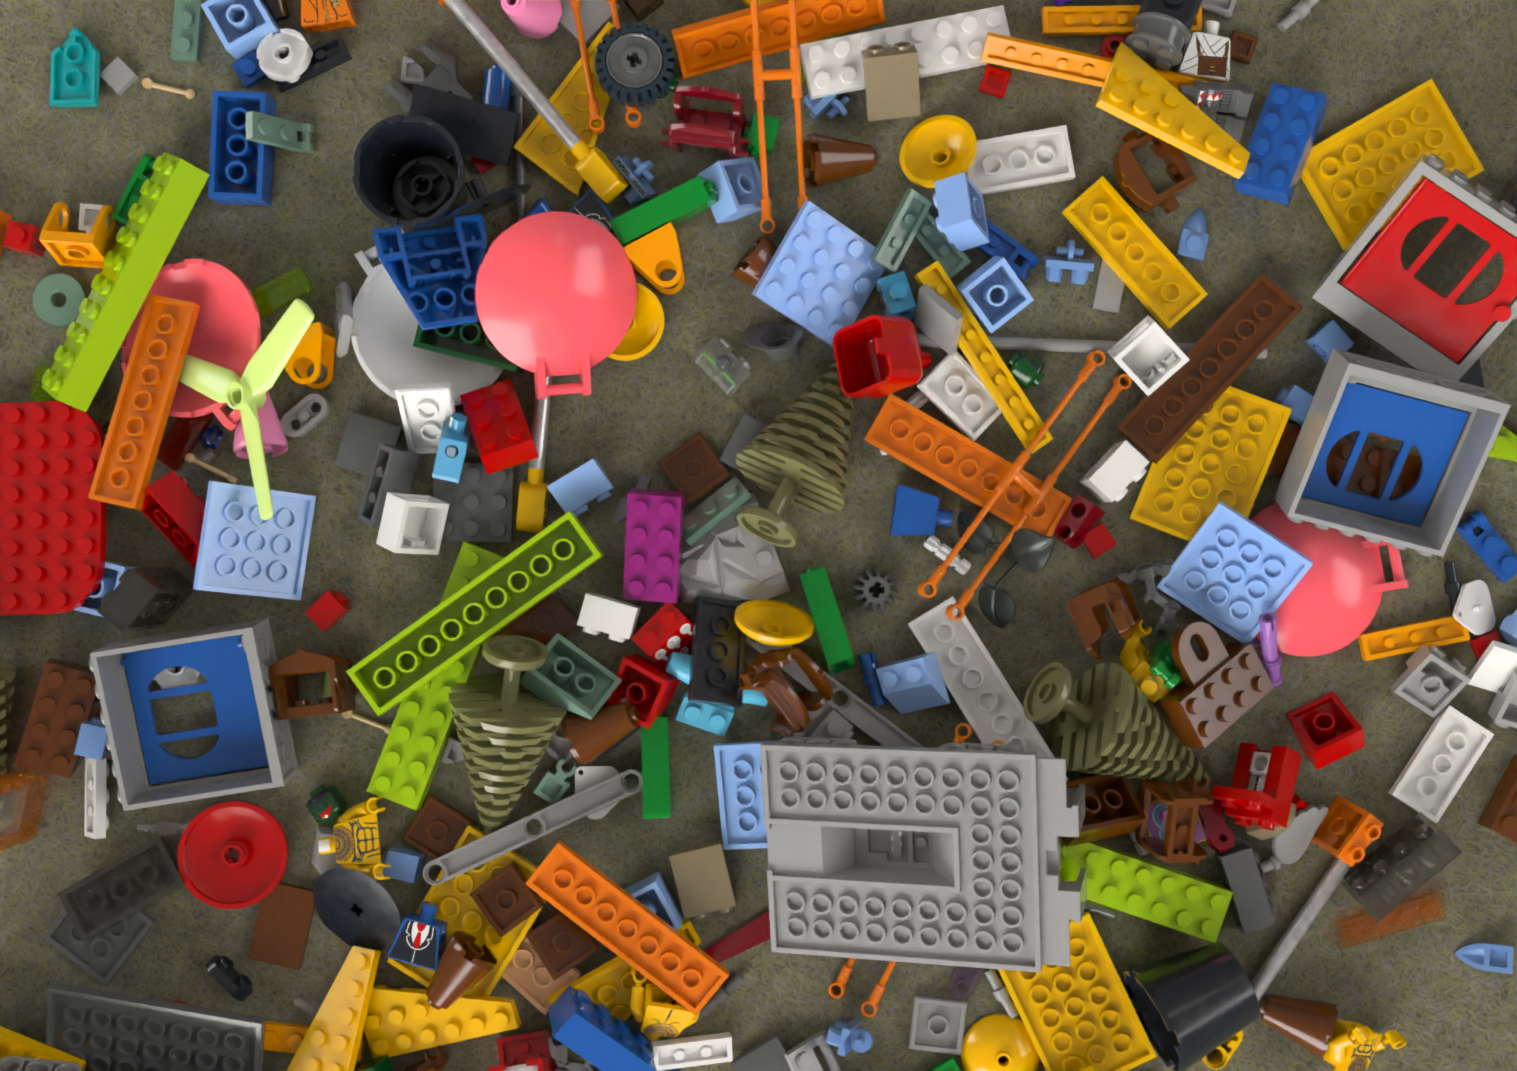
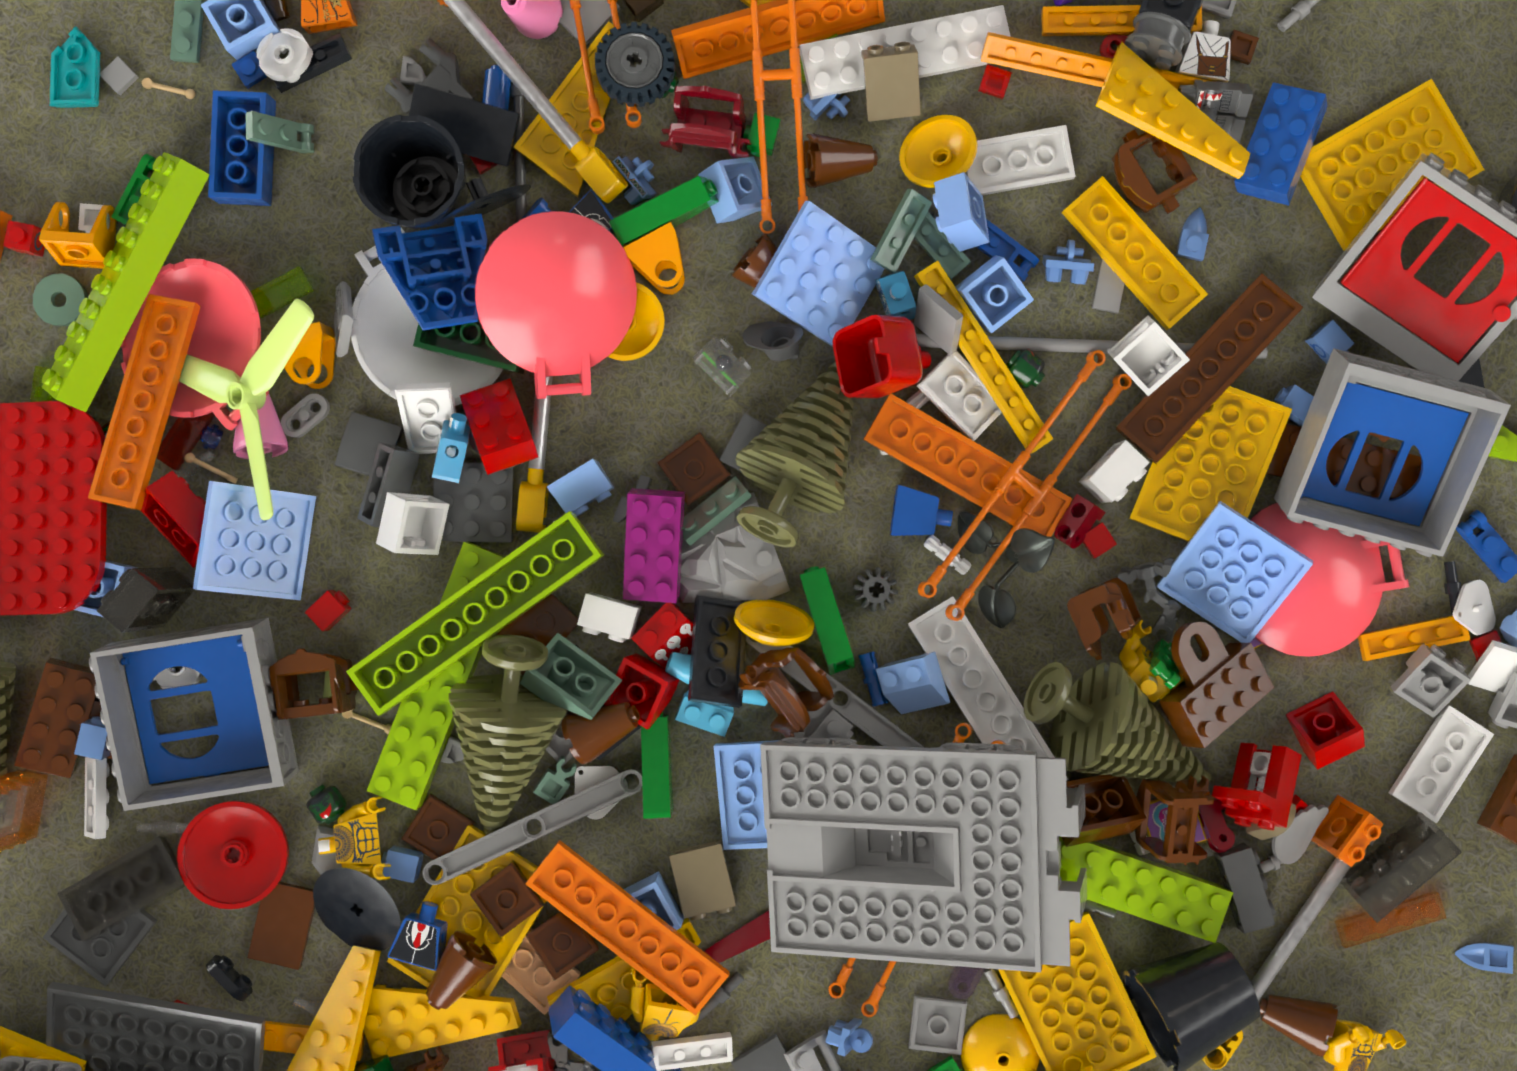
(1269, 647): medium lavender pin -> none

